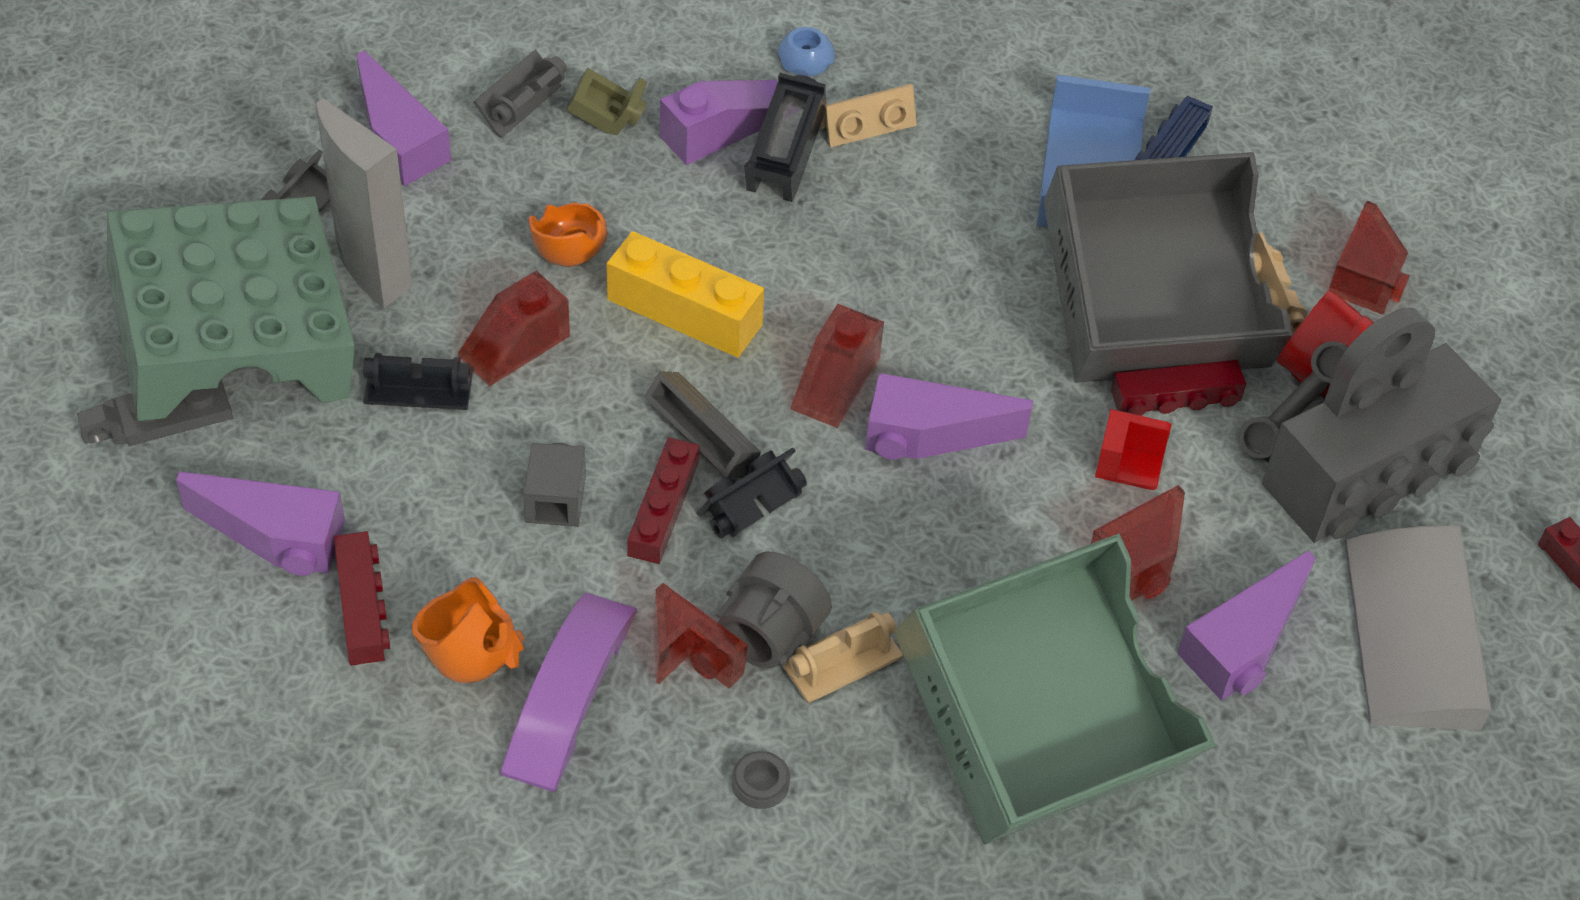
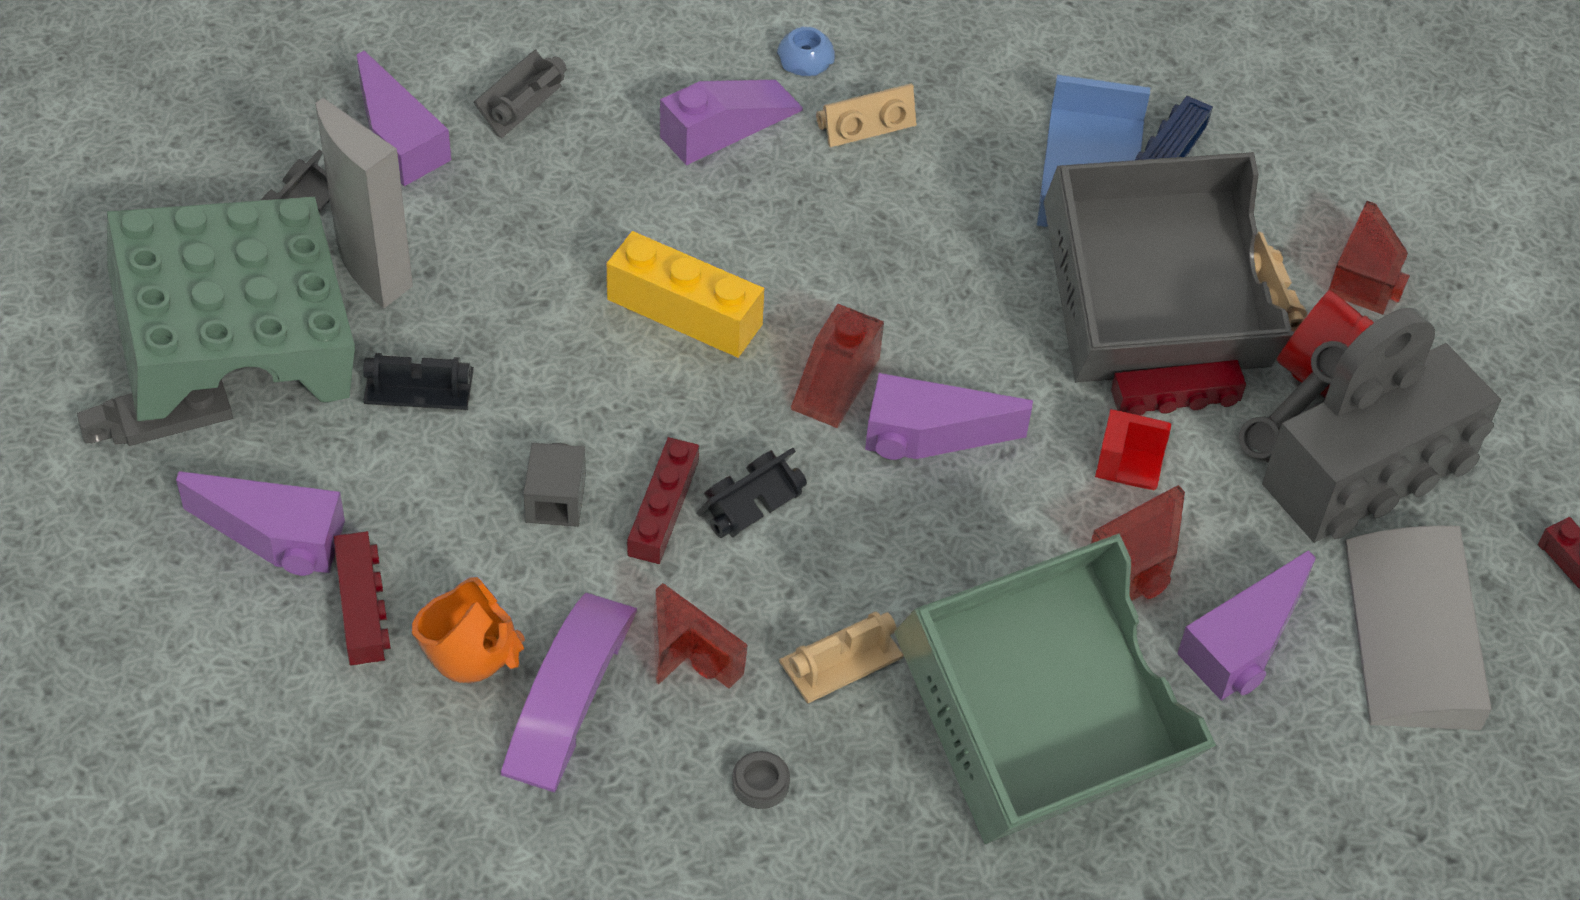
(517, 328): clear red slope -> none
(568, 233): orange hair -> none
(606, 103): olive bracket -> none
(702, 424): dark grey piece -> none
(775, 608): dark grey piece -> none
(787, 134): black window -> none

